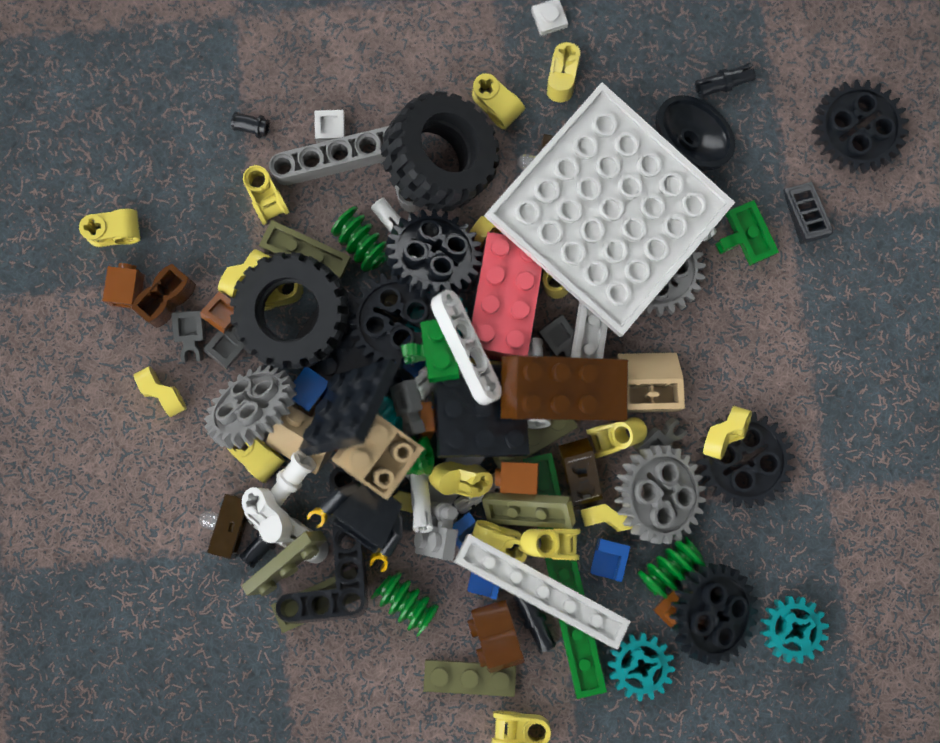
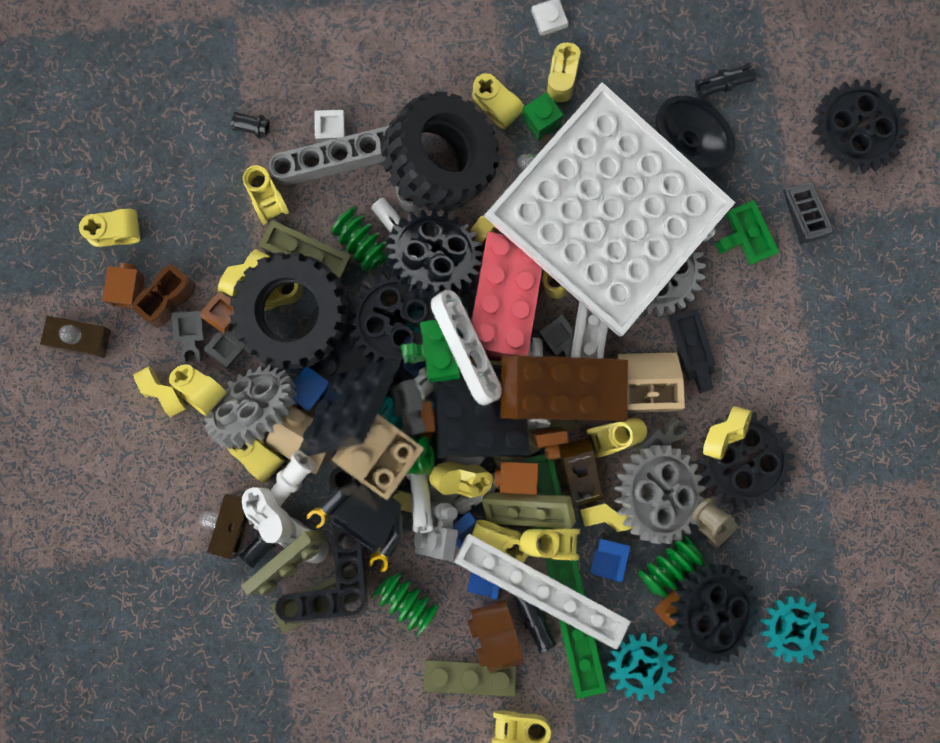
(75, 337): none -> dark brown piece
(197, 388): none -> light yellow piece
(542, 116): none -> green brick
(549, 440): none -> dark orange tile
(693, 348): none -> black hinge
(714, 522): none -> dark tan piece

